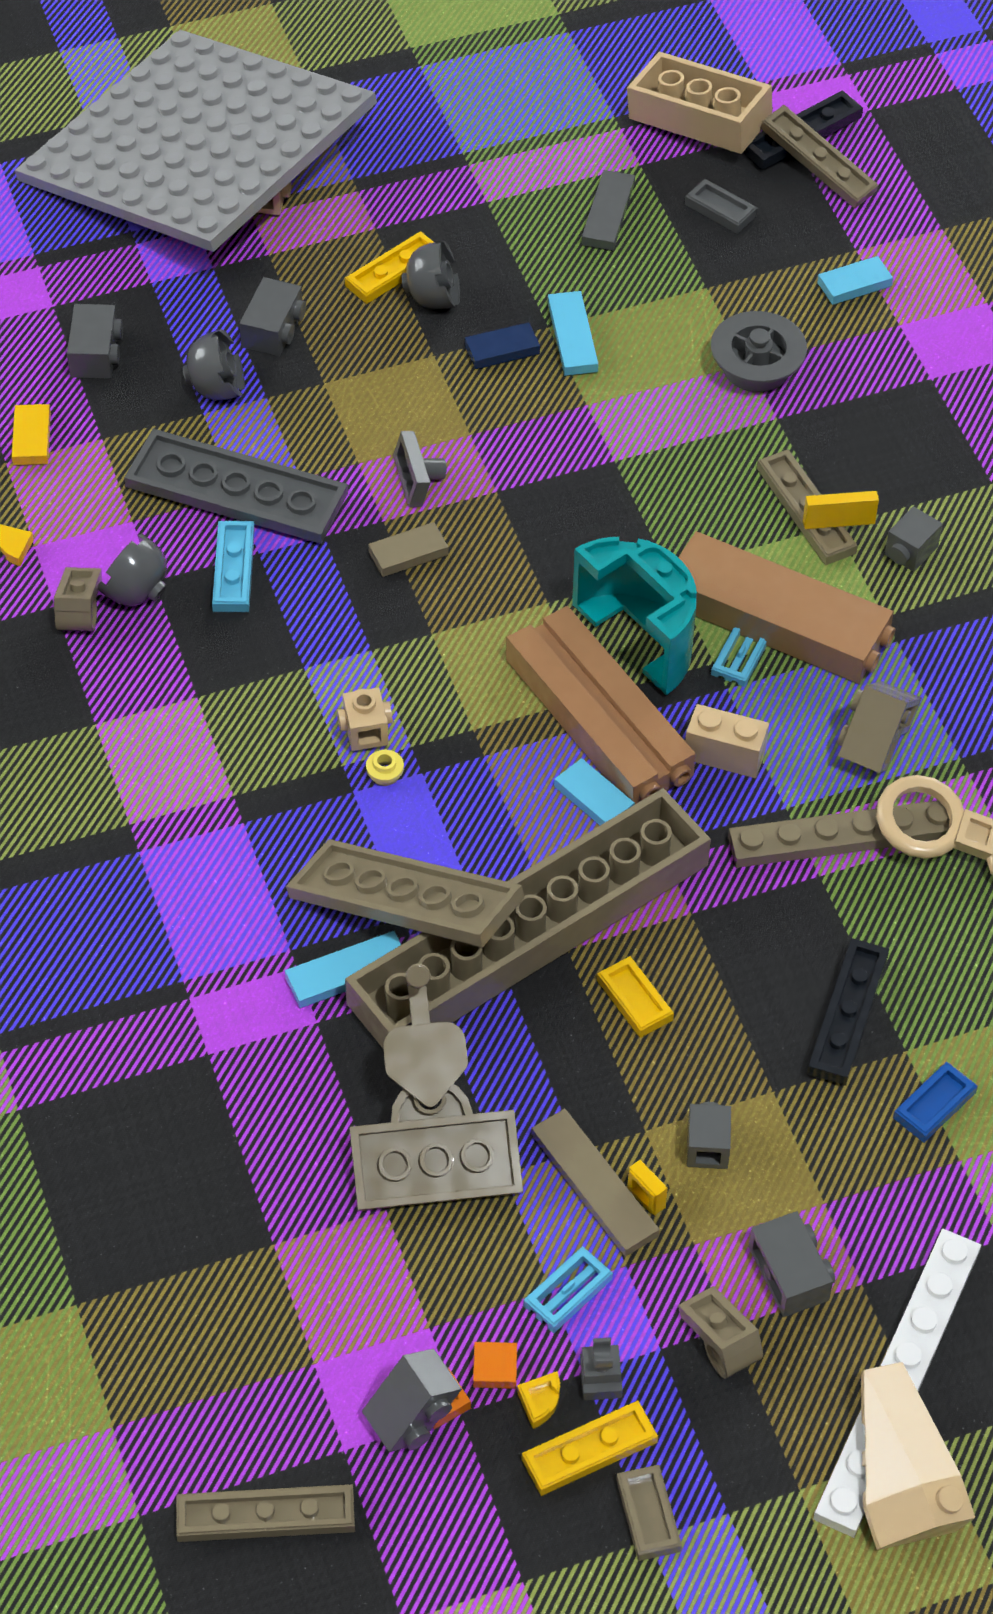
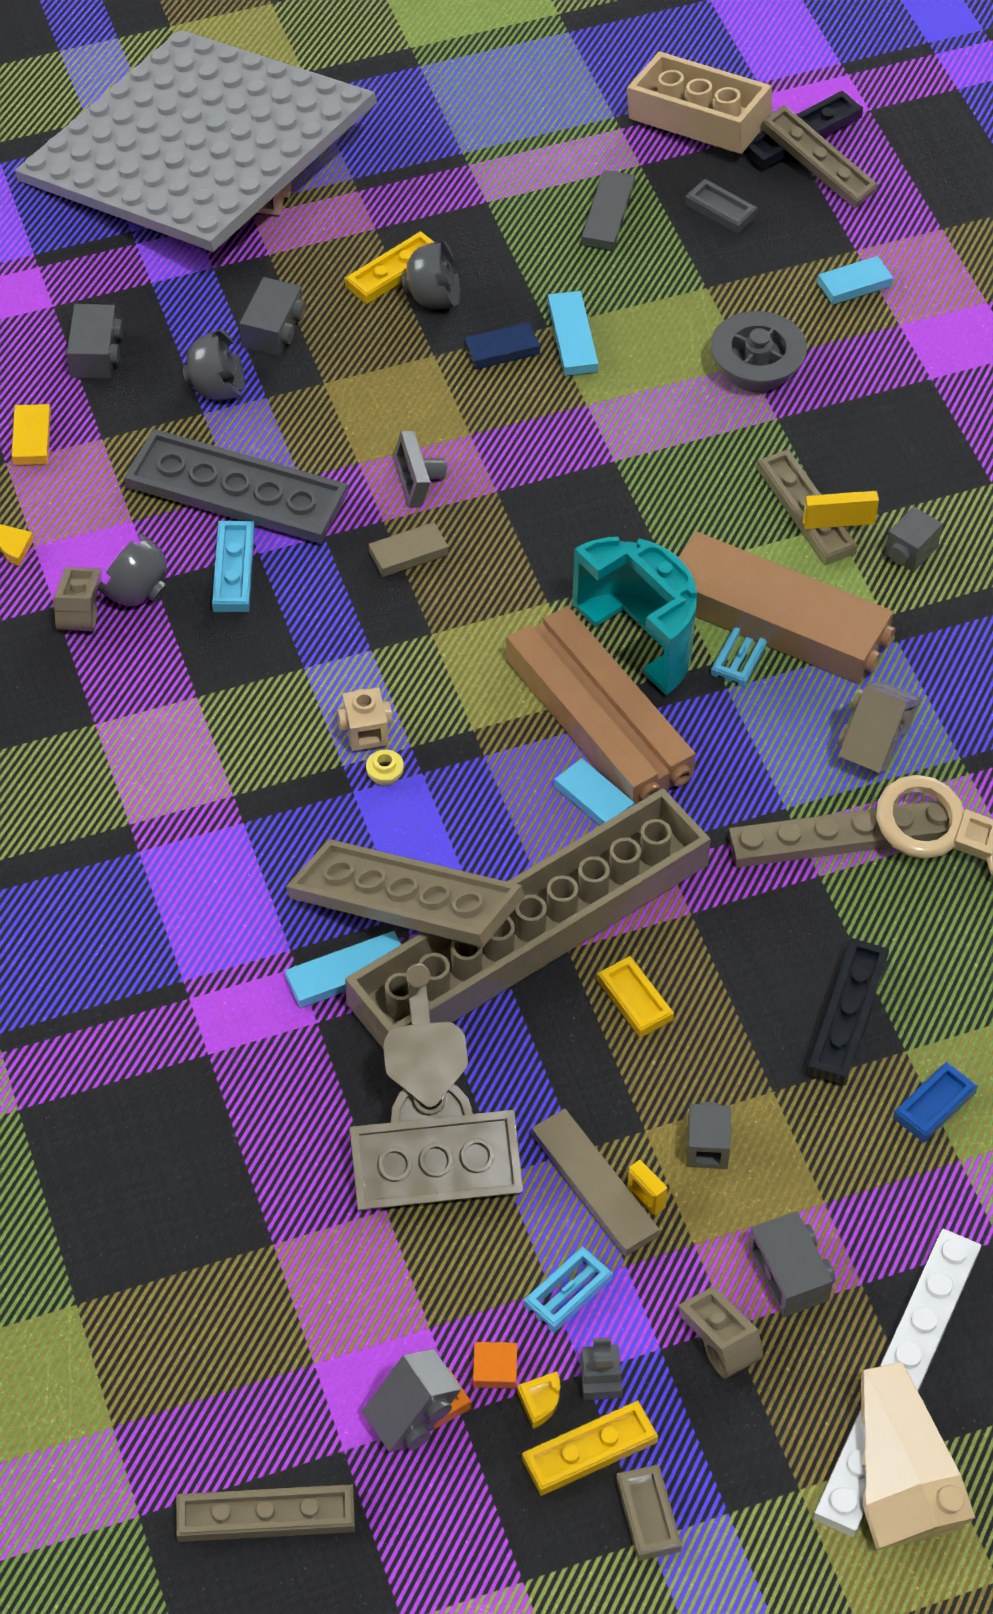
(727, 740): tan brick -> none

